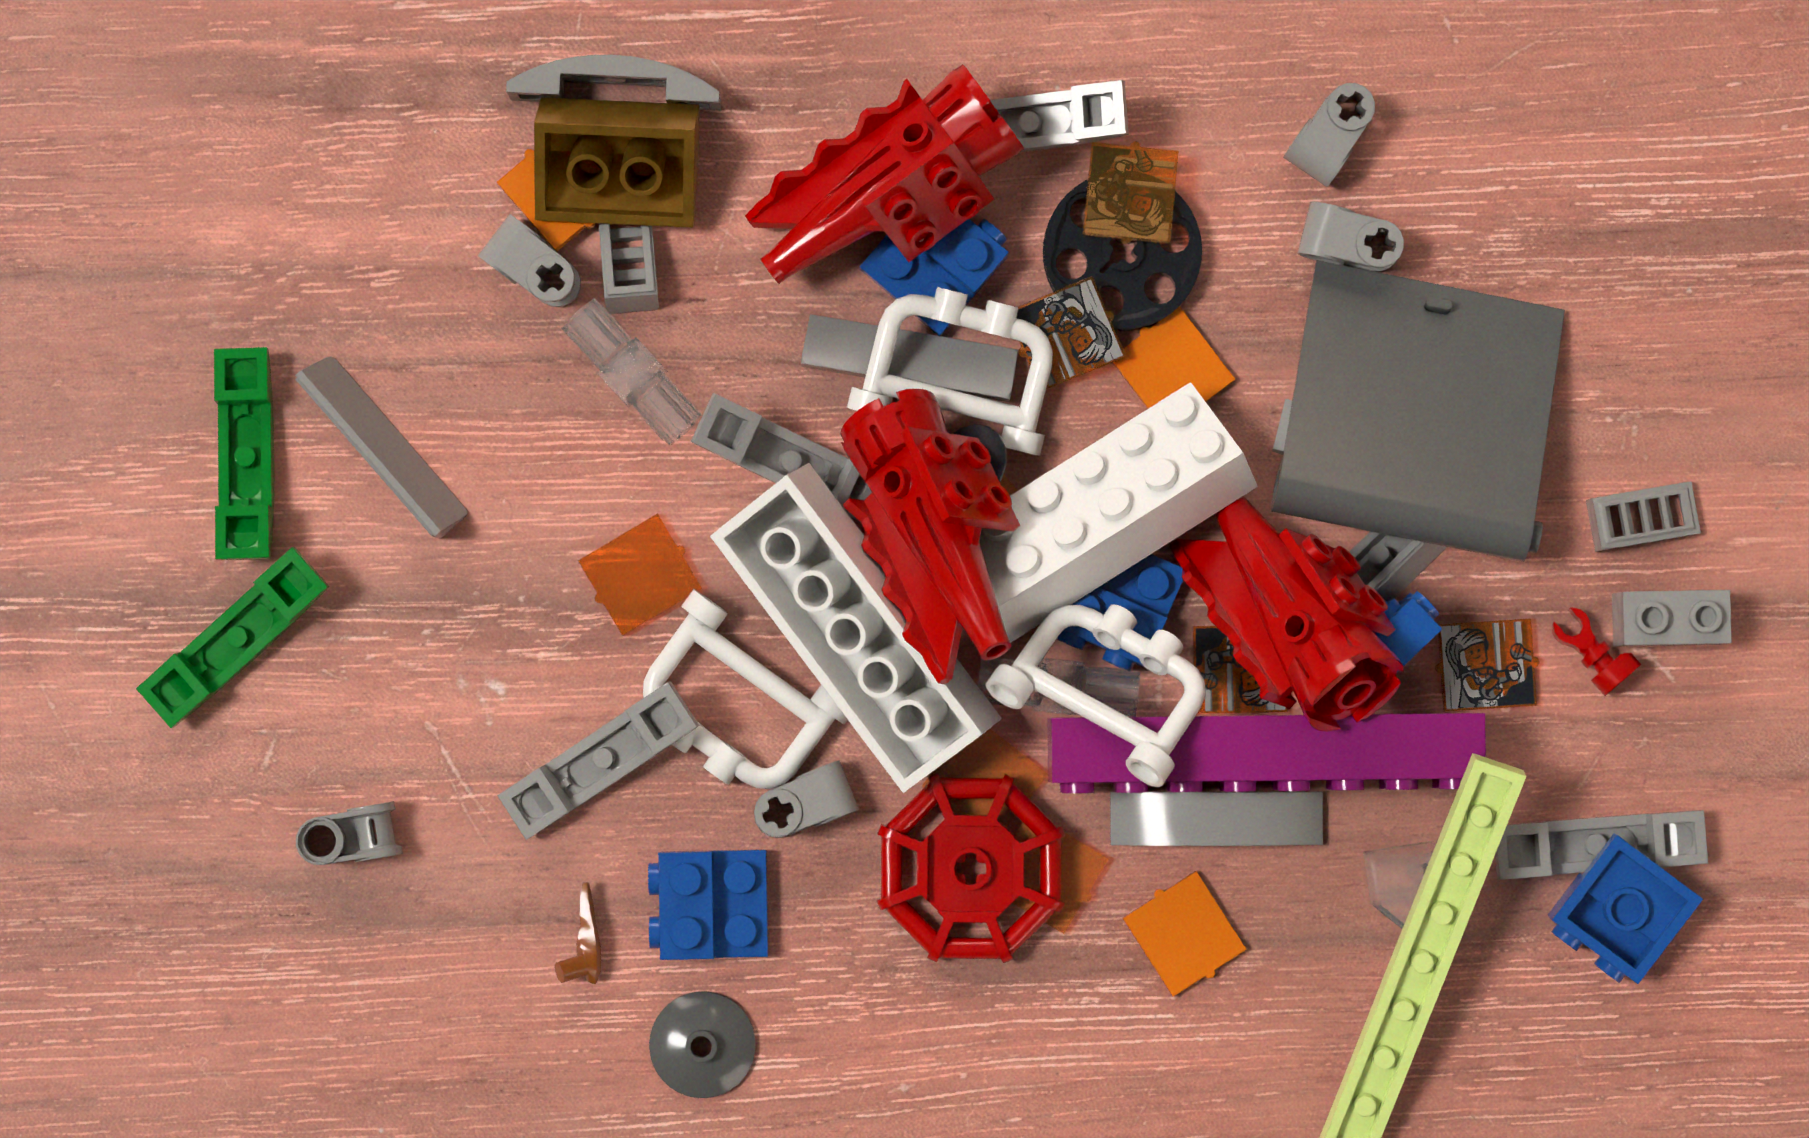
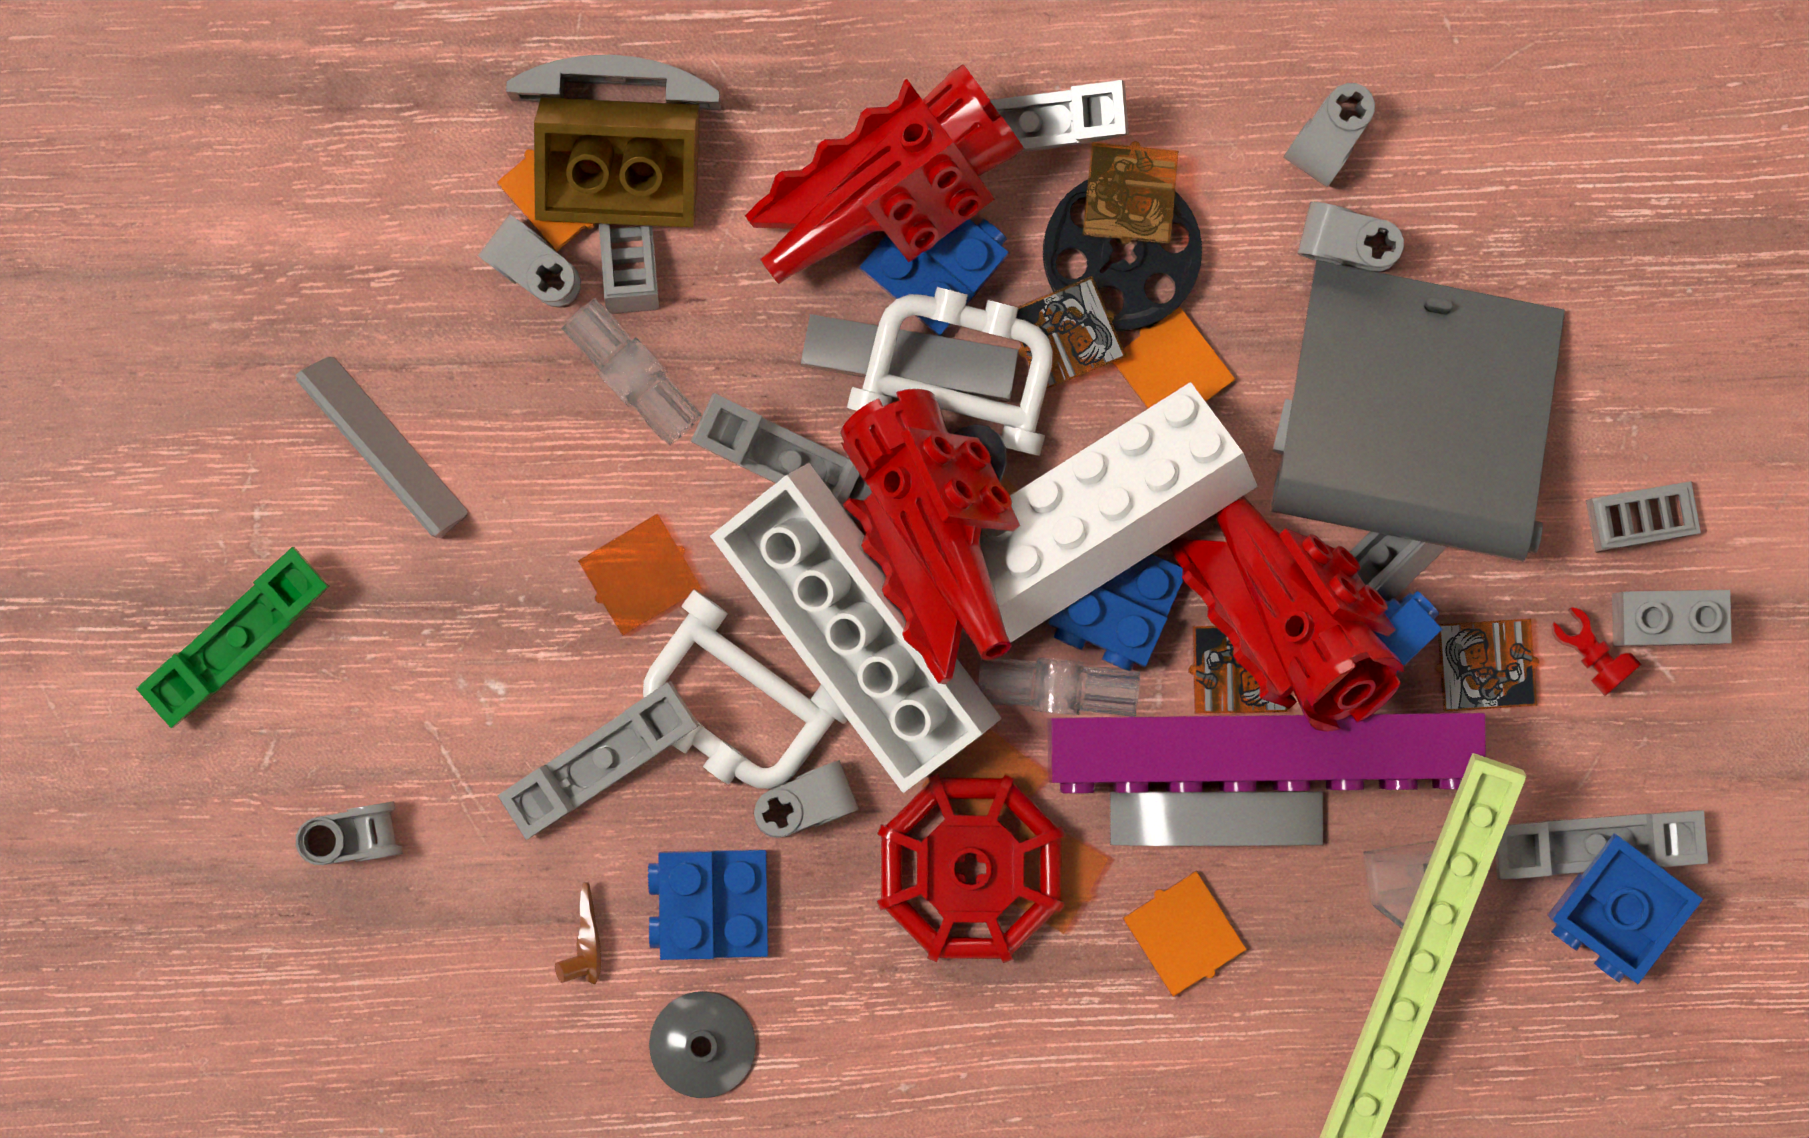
(244, 454): green slope -> none
(1114, 630): white bar -> none

